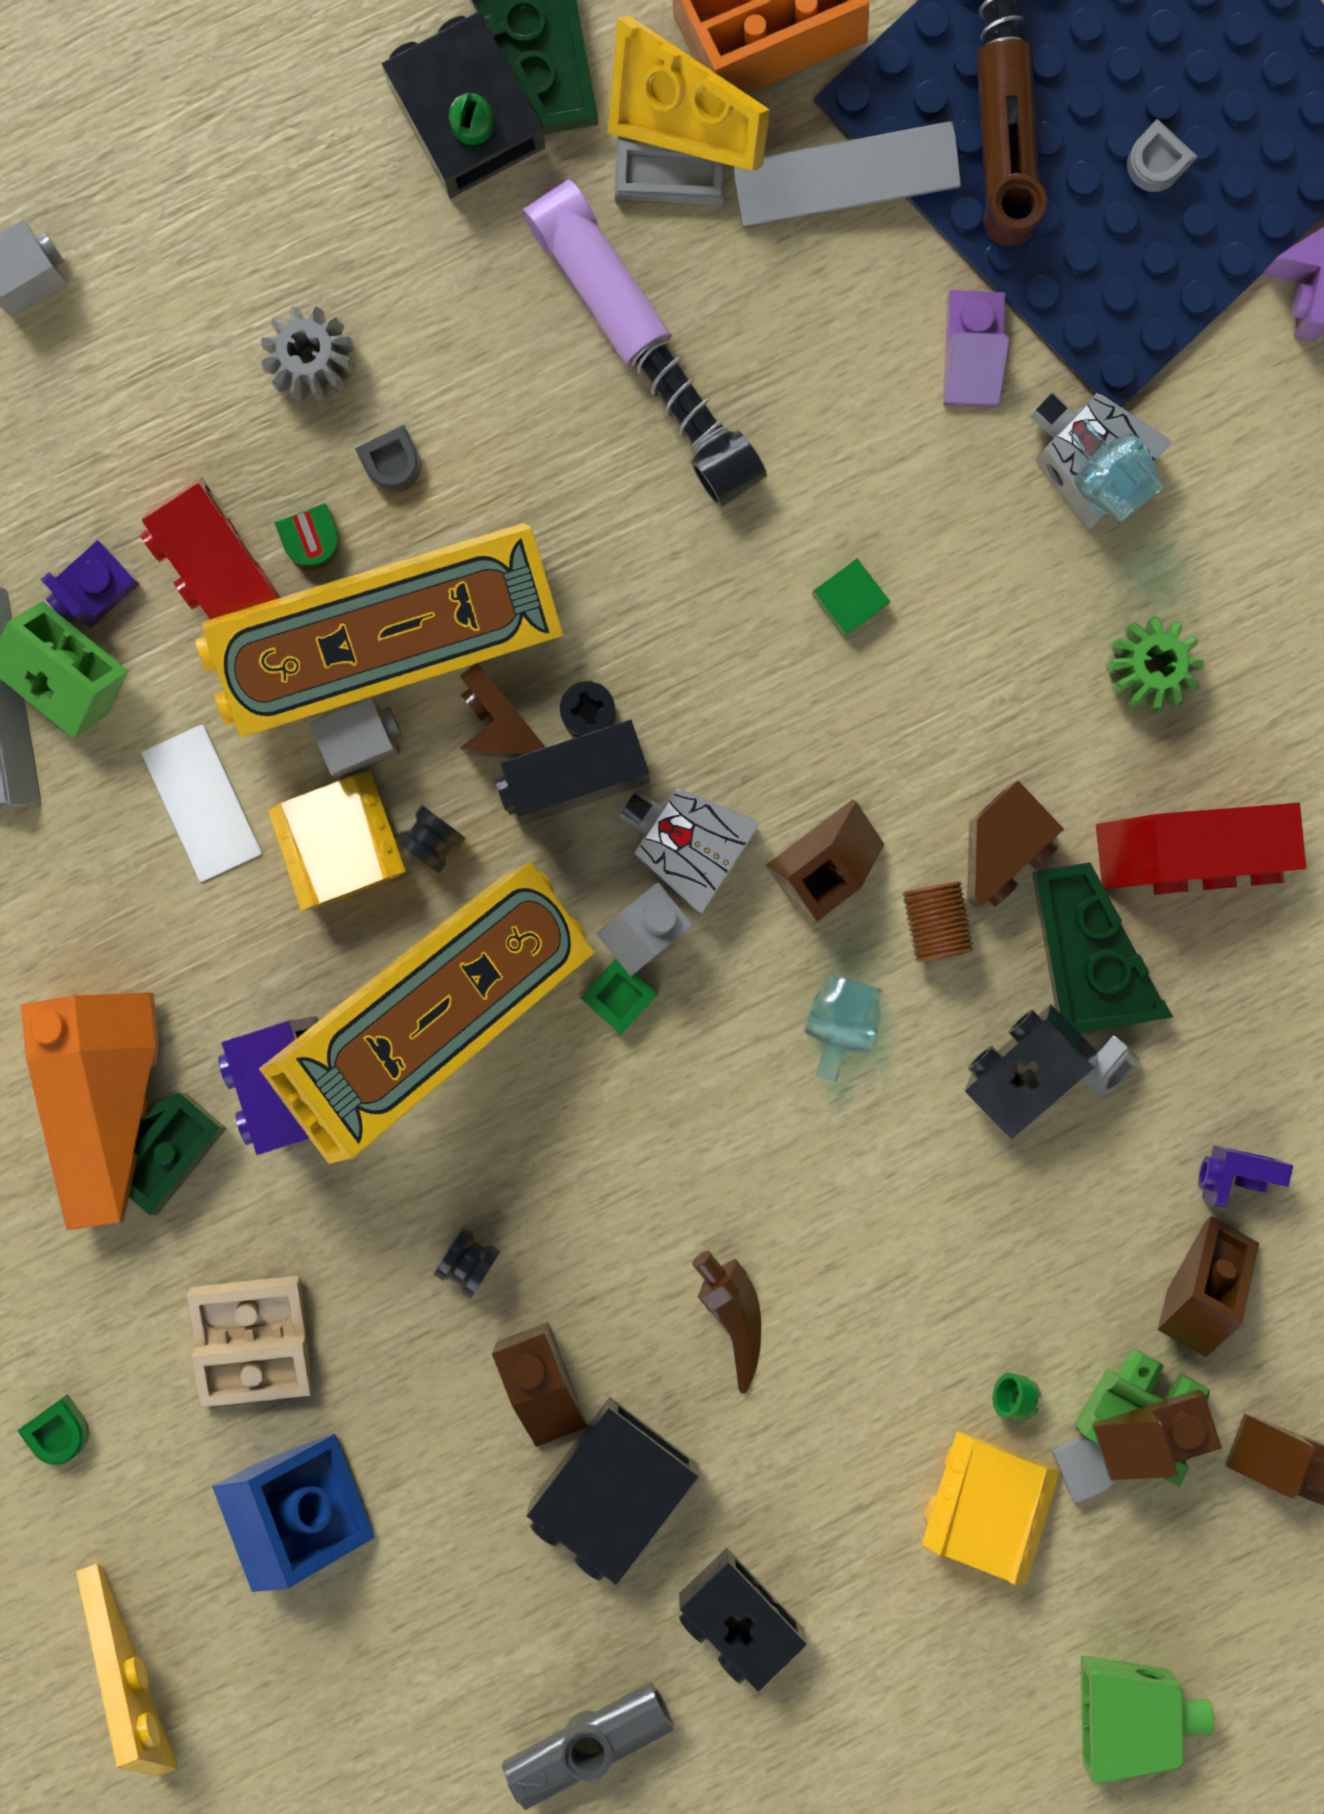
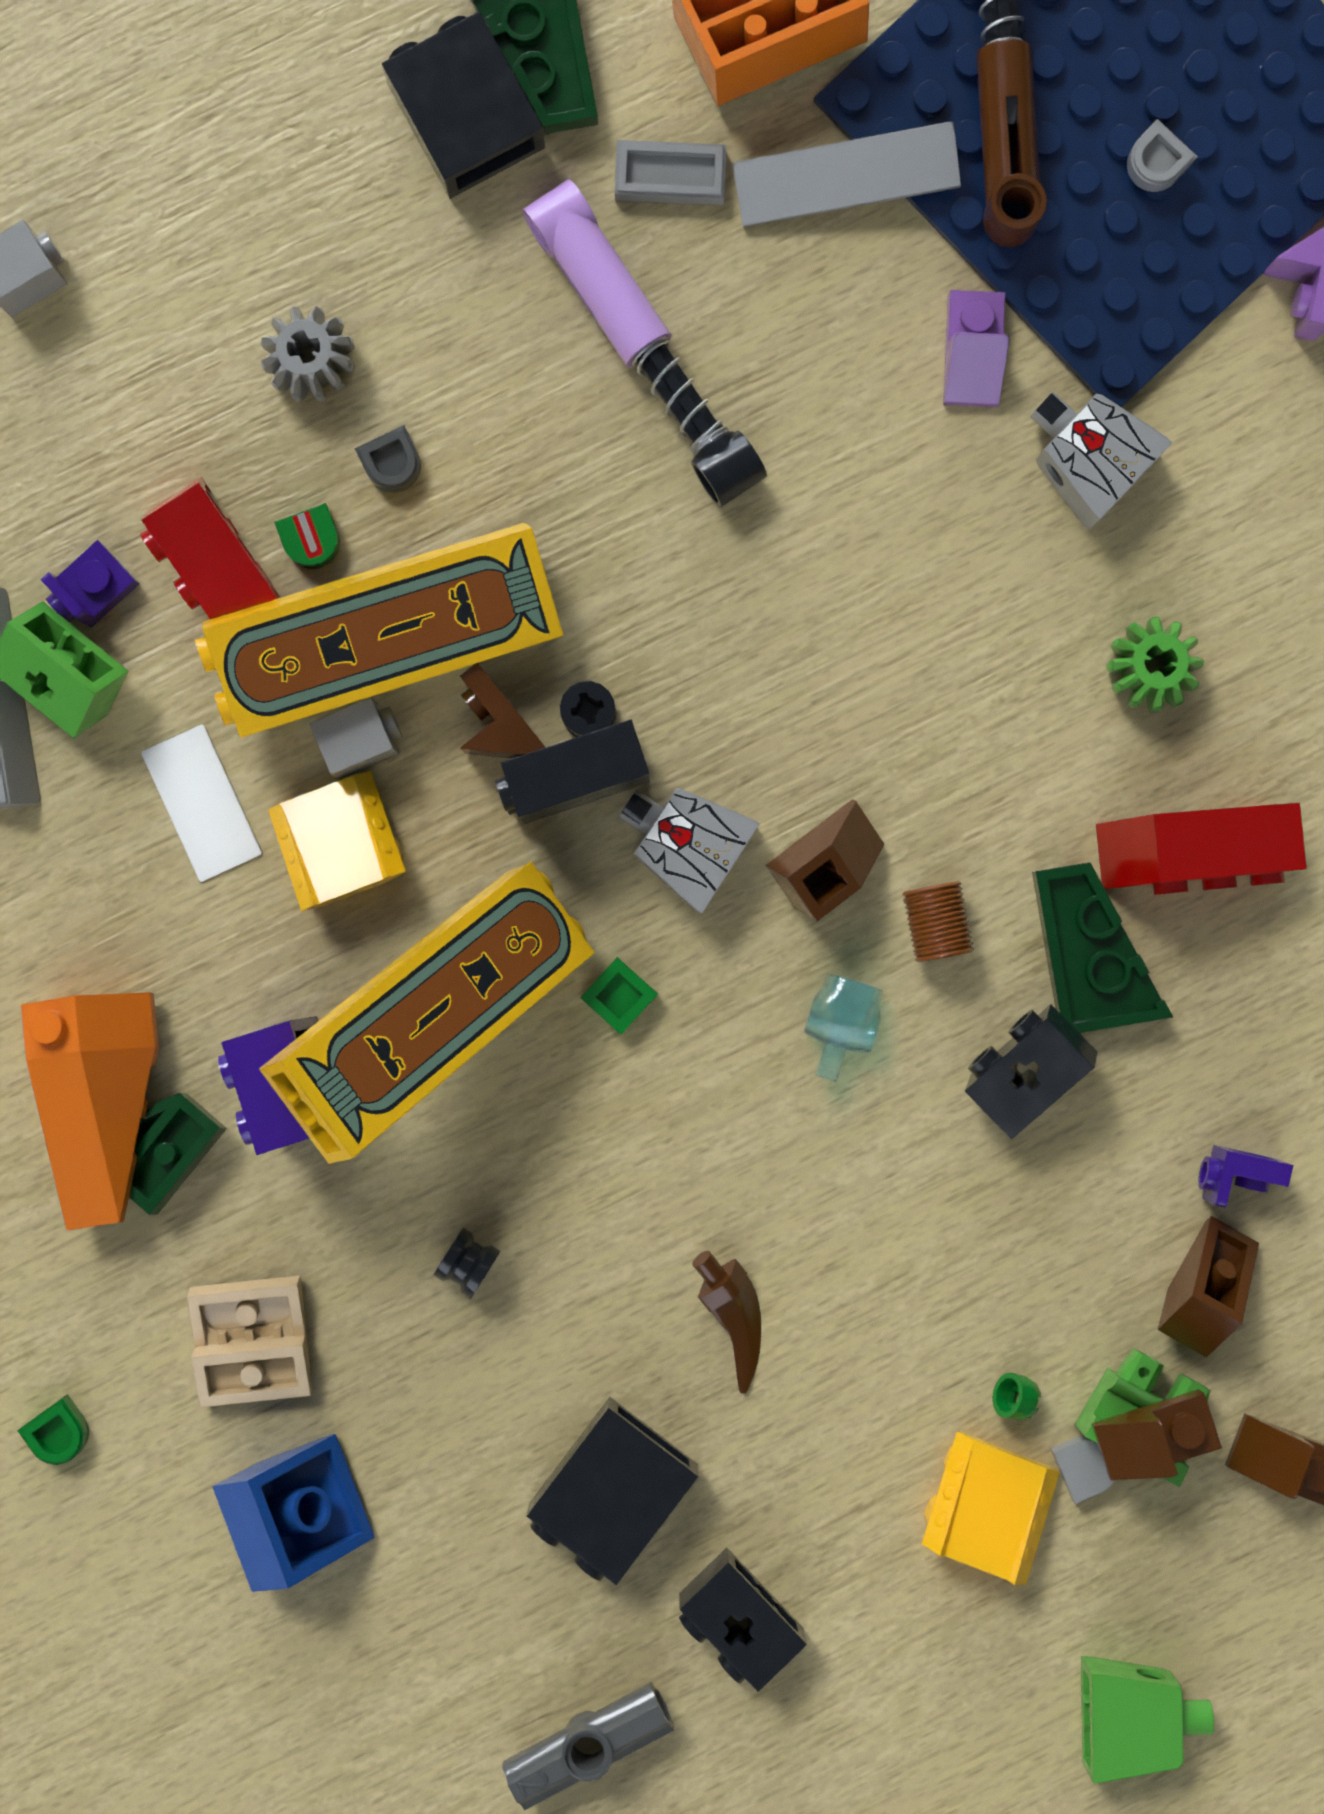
(130, 1711): yellow wing -> none
(430, 839): black wheel -> none
(482, 120): green hinge -> none
(539, 1384): reddish brown slope -> none
(644, 929): light grey brick -> none
(680, 103): yellow wing -> none
(850, 597): green tile -> none
(1004, 840): reddish brown slope -> none
(1112, 1067): light grey tile -> none
(1117, 474): clear light blue piece -> none

